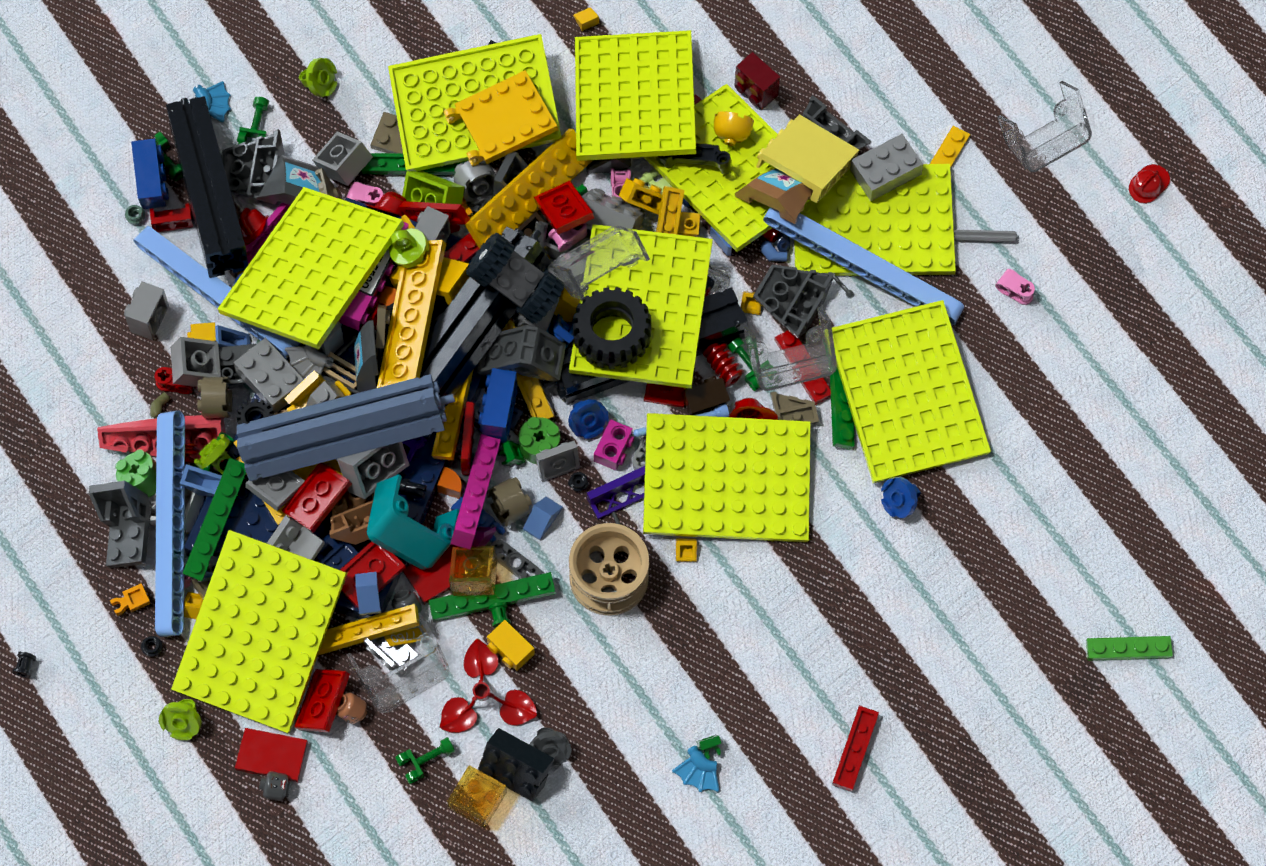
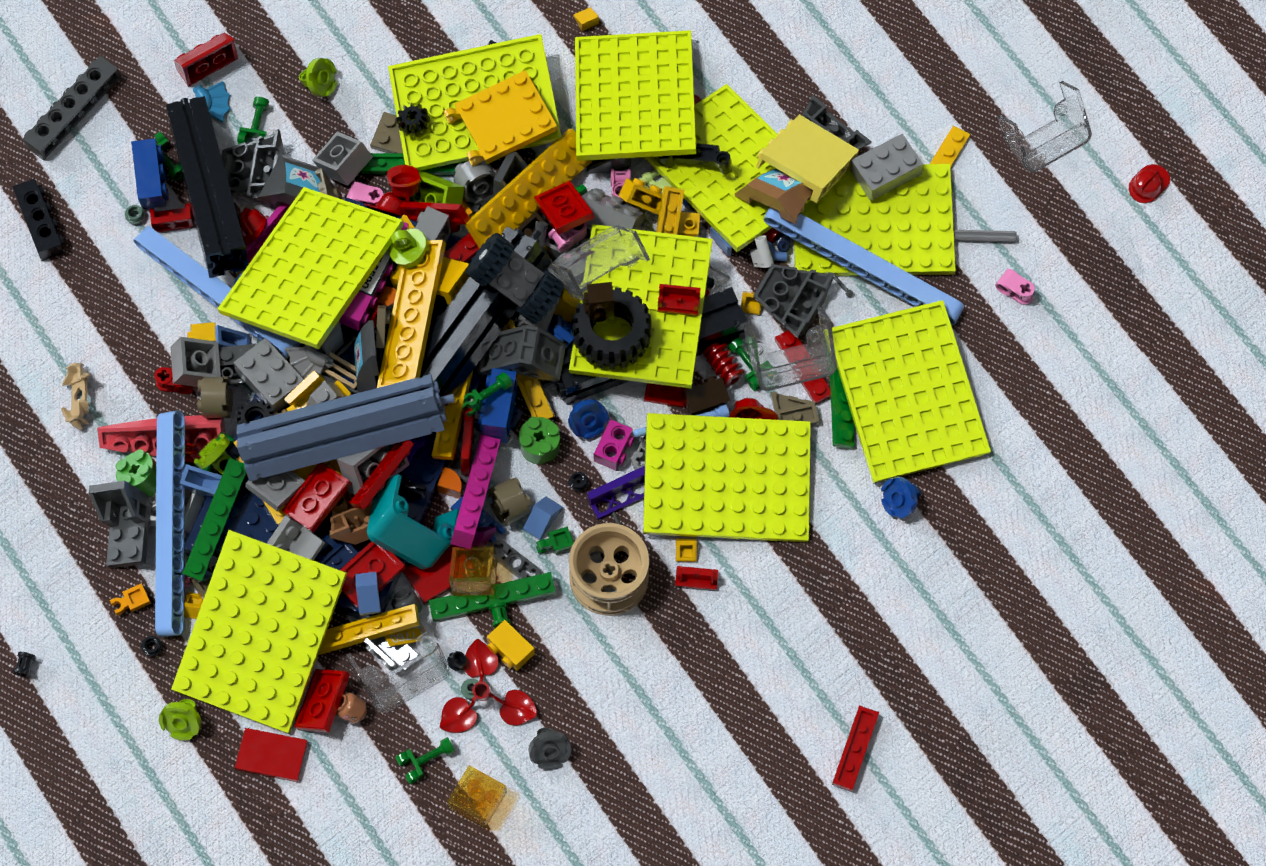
(46, 246): none -> black brick
(70, 117): none -> dark grey brick
(77, 378): none -> tan piece
(146, 310): light grey brick -> none
(157, 404): olive arm -> none
(206, 58): none -> red slope
(275, 786): dark grey head -> none
(378, 478): none -> red plate
(404, 181): none -> red piece
(413, 112): none -> black gear
(457, 661): none -> black plate
(464, 688): none -> sand green plate
(502, 381): none -> green bar
(513, 454): green tile -> none
(515, 764): black piece -> none
(557, 461): light grey plate -> none
(558, 540): none -> green plate
(599, 301): none -> dark brown brick
(679, 299): none -> red hinge
(696, 577): none -> red hinge
(698, 771): dark azure arm -> none
(709, 743): green tile -> none
(732, 128): yellow cylinder -> none
(756, 81): dark red brick -> none
(762, 253): none -> white piece
(1129, 648): bright green plate -> none

